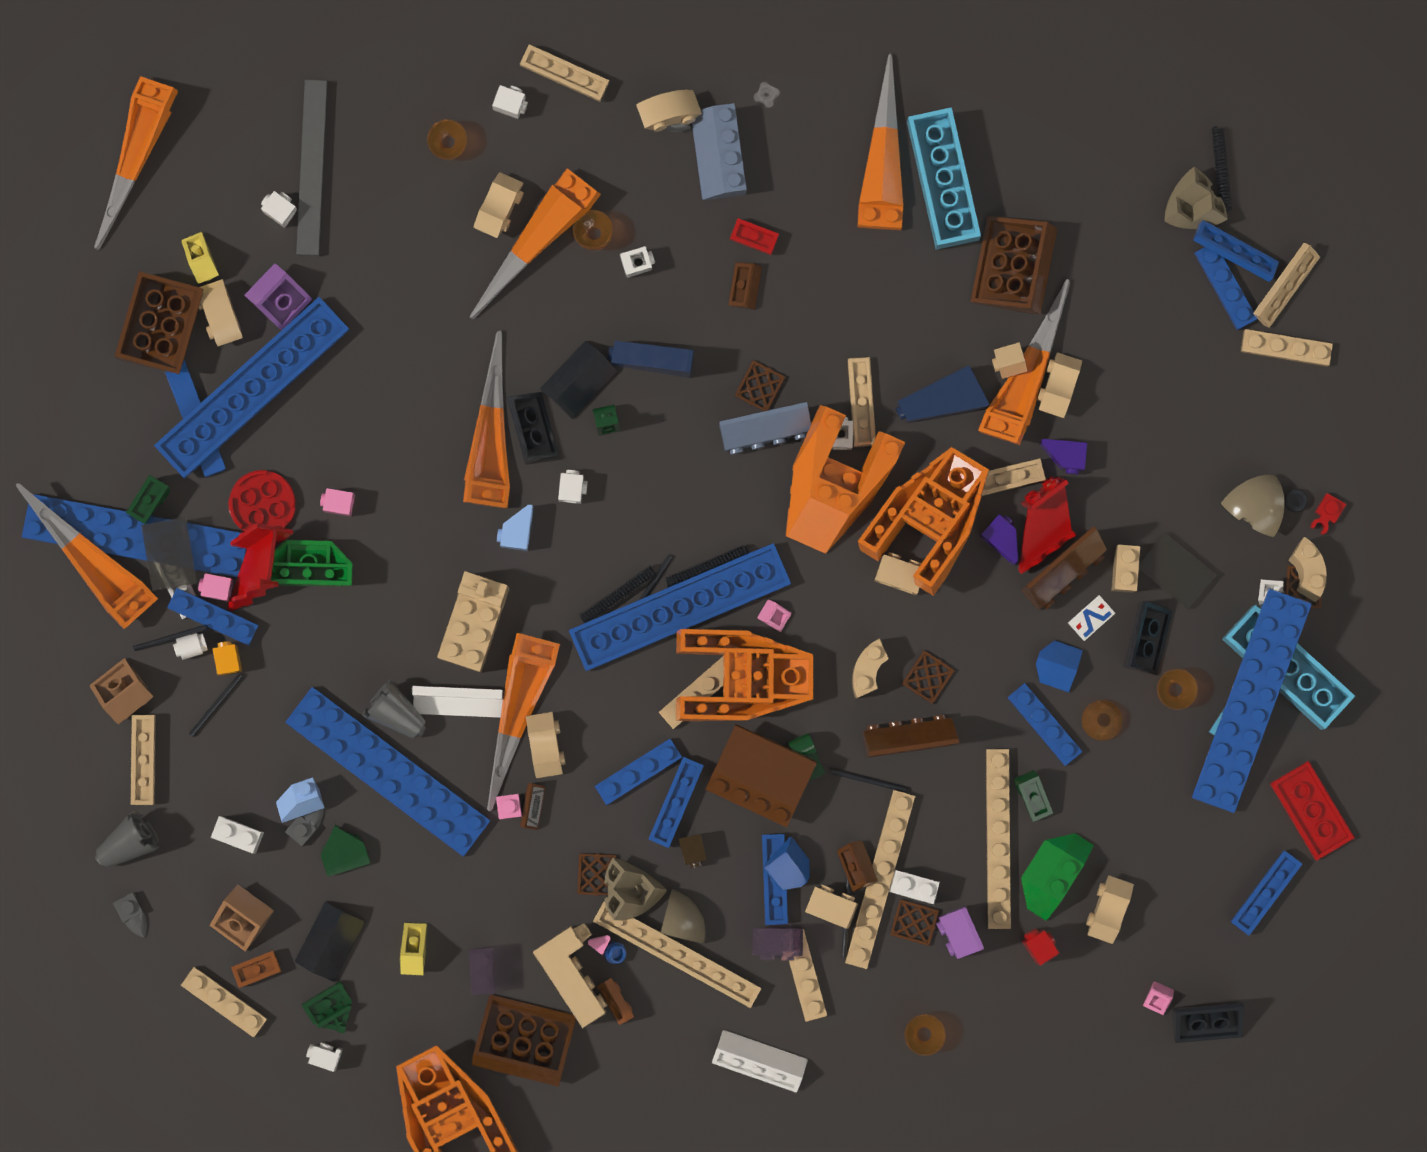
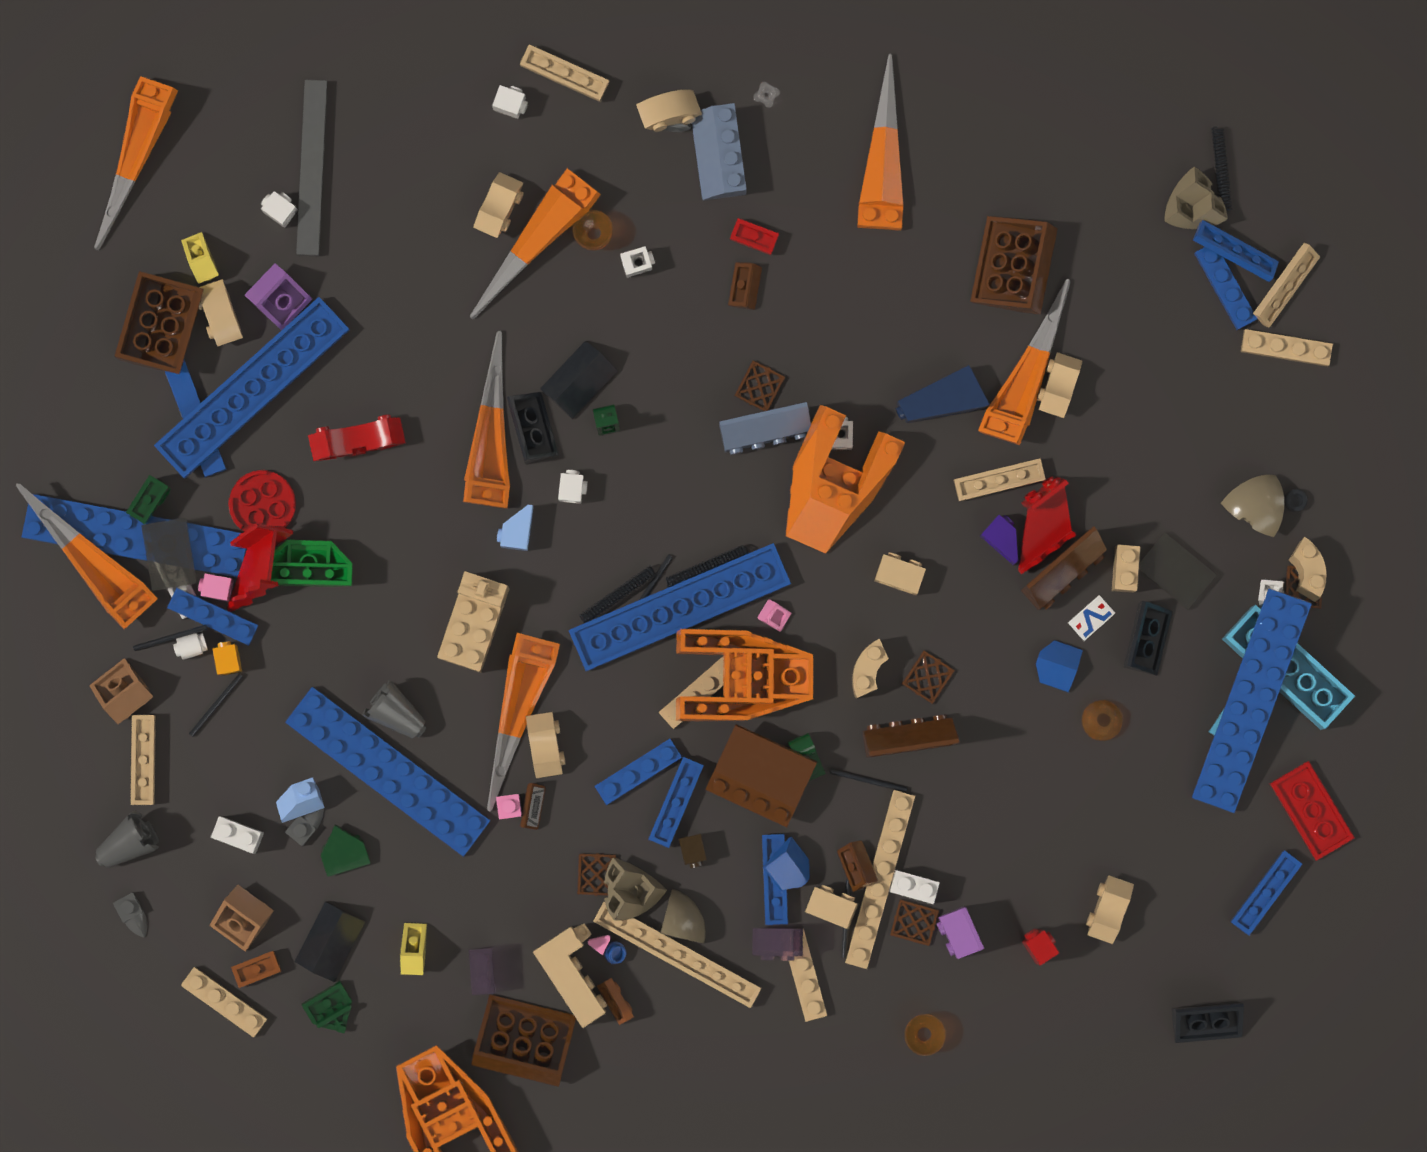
(324, 1056): white brick -> none
(337, 502): bright pink brick -> none
(356, 440): none -> red brick
(441, 130): clear orange piece -> none
(458, 701): white panel -> none
(652, 358): dark blue slope -> none
(759, 1061): white panel -> none
(861, 401): tan tile -> none
(937, 503): orange wedge -> none
(943, 178): medium azure brick -> none
(998, 839): tan plate -> none
(1009, 360): tan brick -> none
(1033, 795): plate -> none
(1044, 724): blue plate -> none
(1053, 872): green wedge -> none
(1066, 454): dark purple slope -> none
(1159, 998): bright pink slope -> none
(1188, 686): clear orange piece -> none
(1329, 511): red plate -> none

